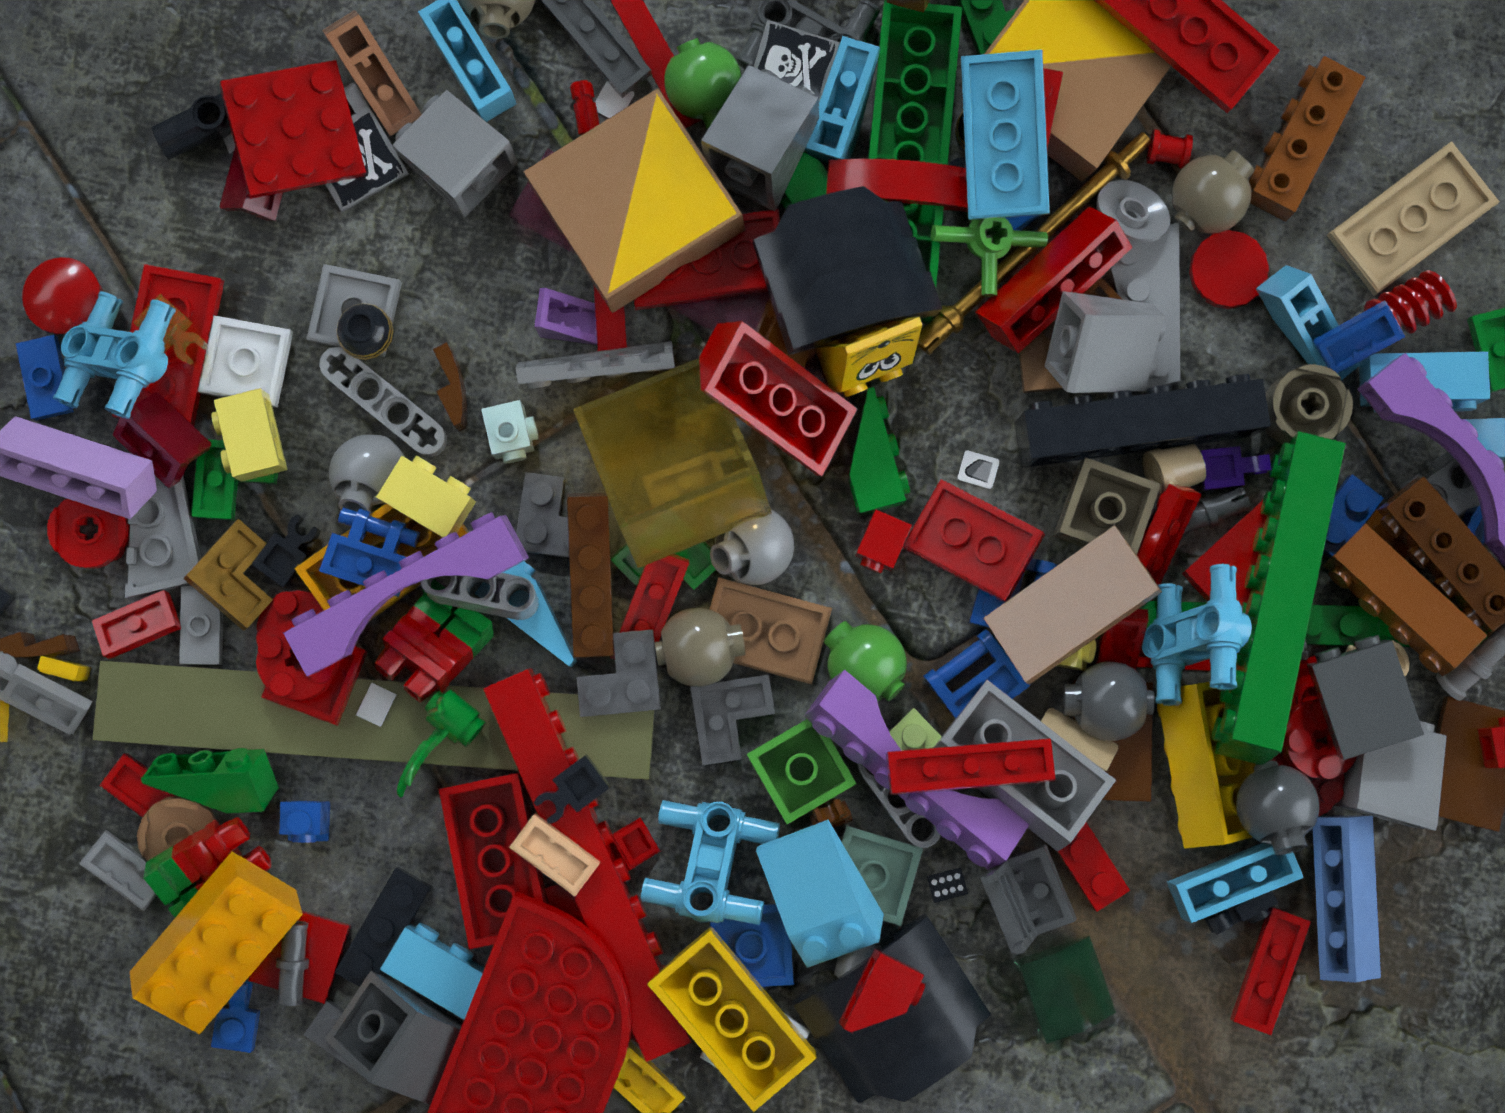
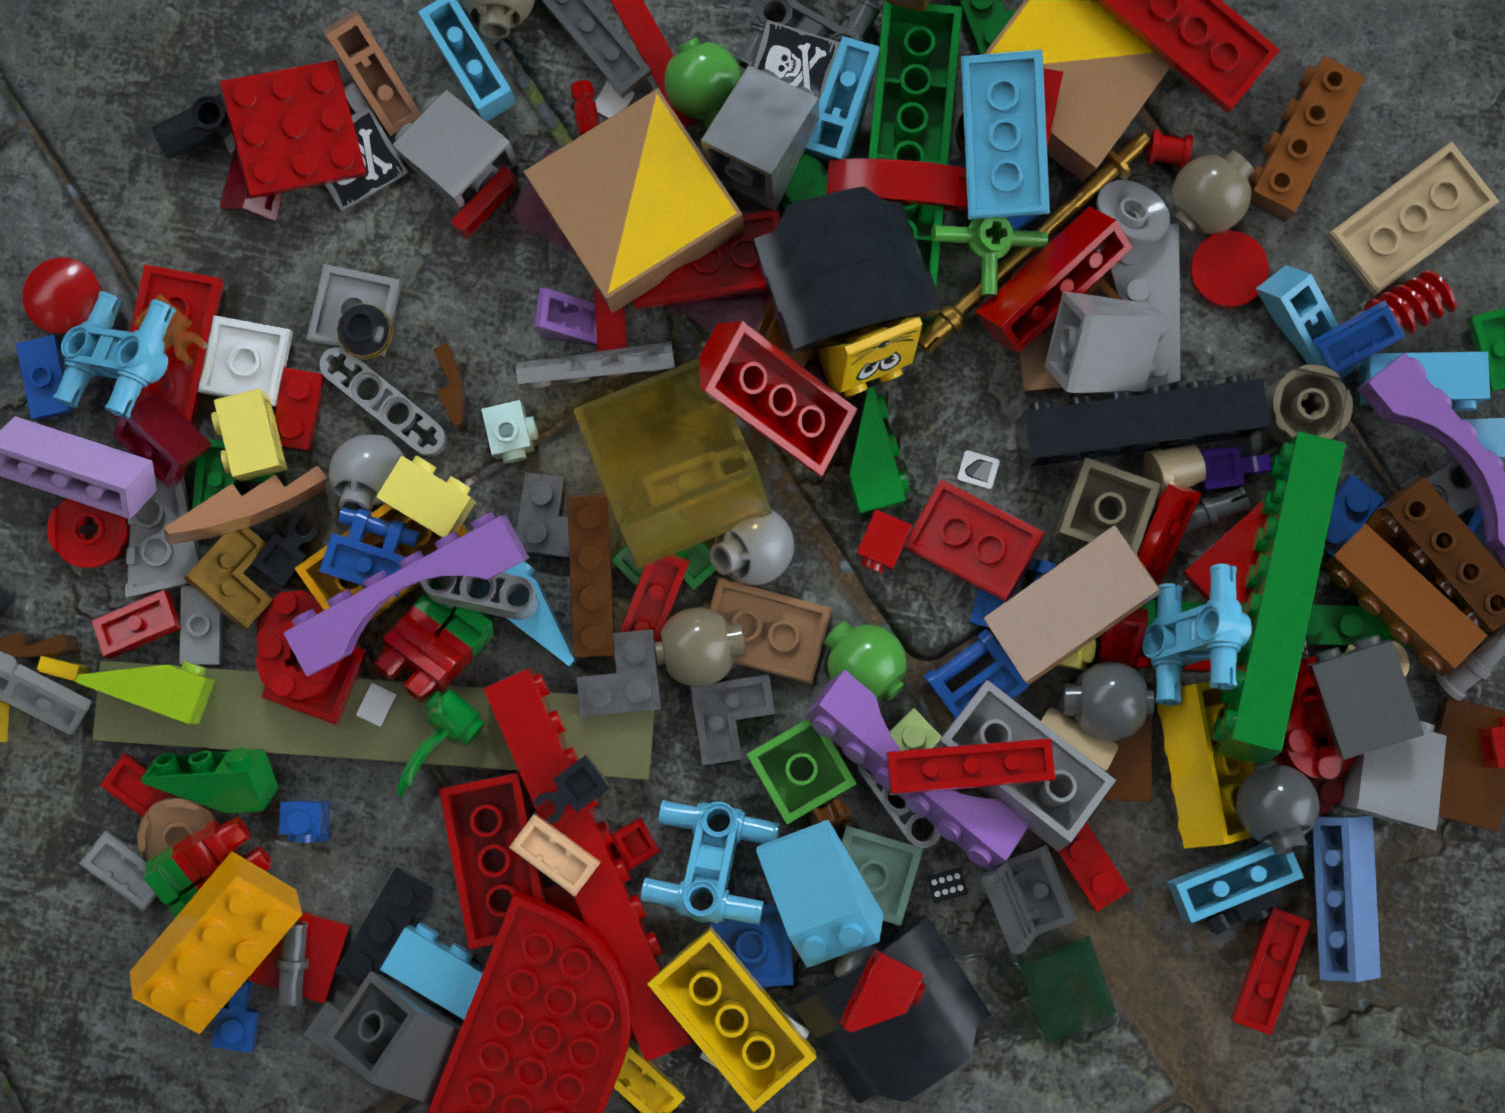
(165, 689): none -> lime slope
(231, 512): none -> nougat slope
(298, 408): none -> red plate
(485, 203): none -> red tile

